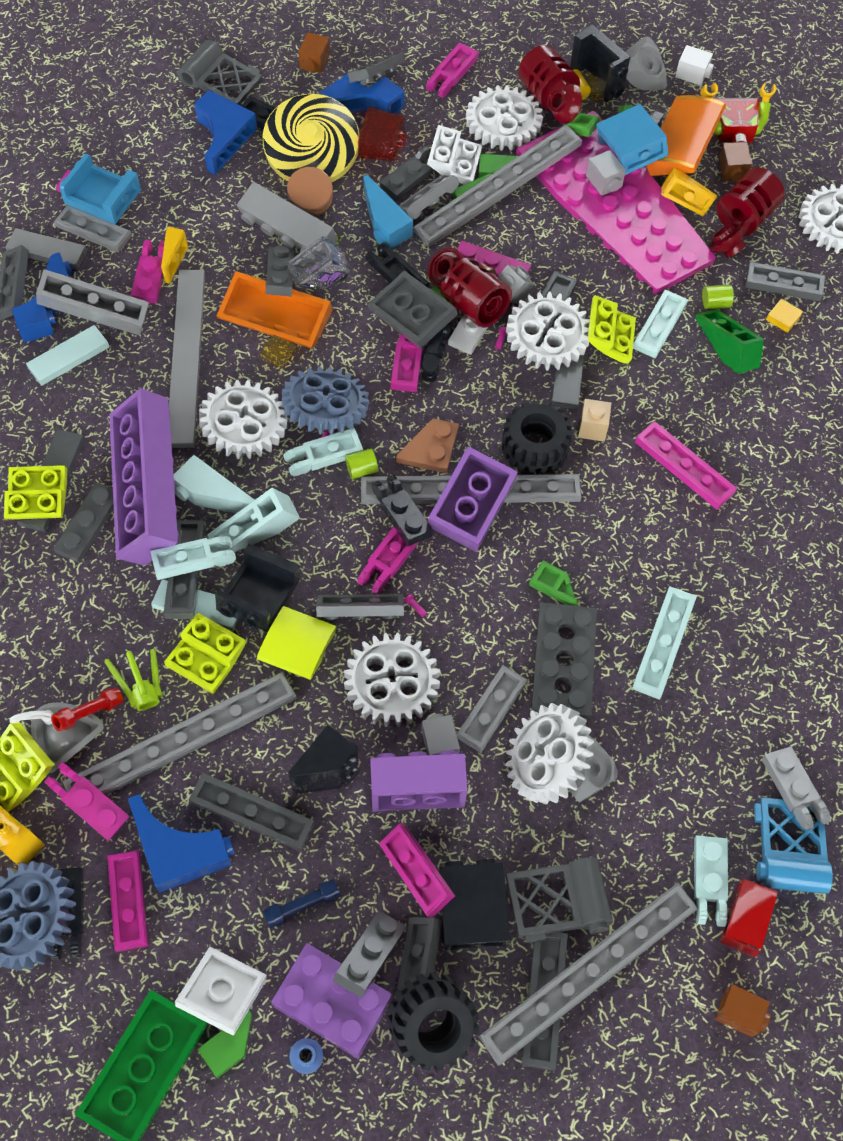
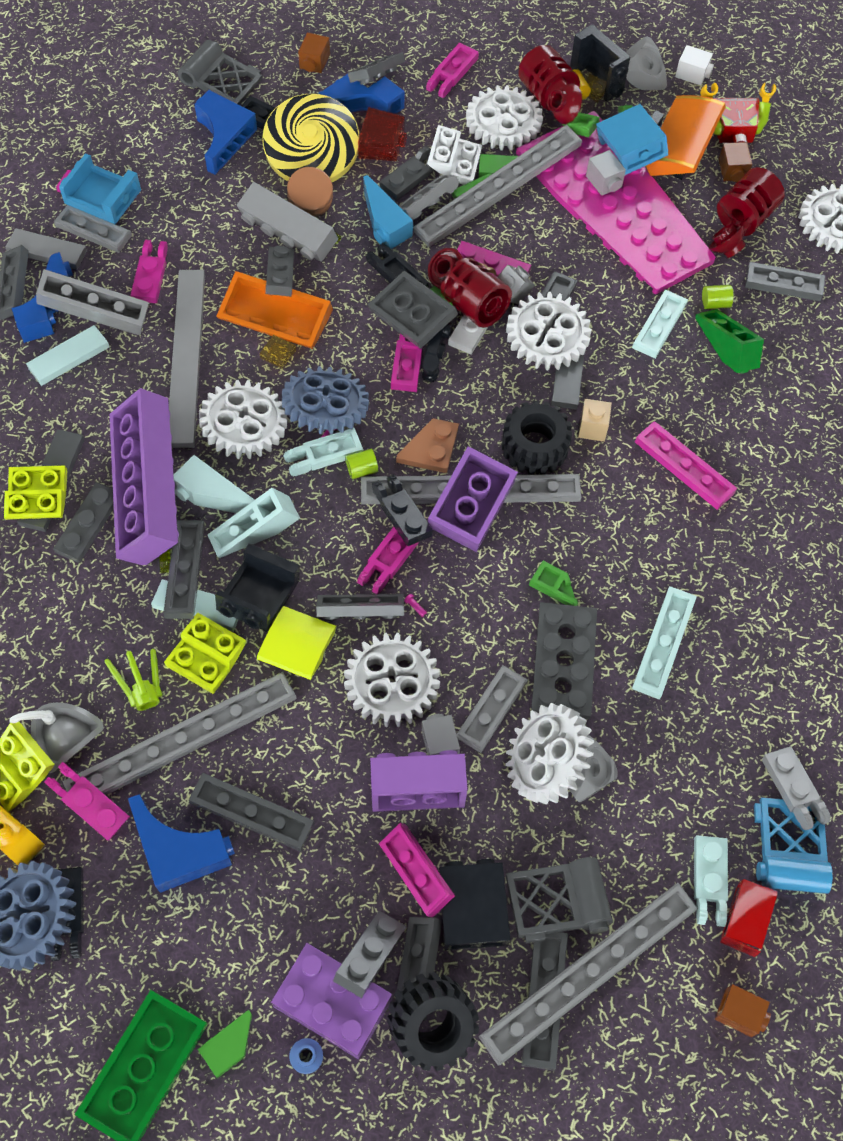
(67, 718): red bar -> none
(127, 901): dark pink tile -> none
(173, 253): yellow slope -> none
(192, 556): light aqua hinge -> none
(221, 990): white plate -> none
(275, 915): dark blue bar -> none
(319, 265): clear torso -> none
(325, 764): black slope -> none
(502, 333): dark pink piece -> none
(611, 330): neon yellow slope -> none
(687, 192): yellow slope -> none
(784, 315): yellow tile -> none

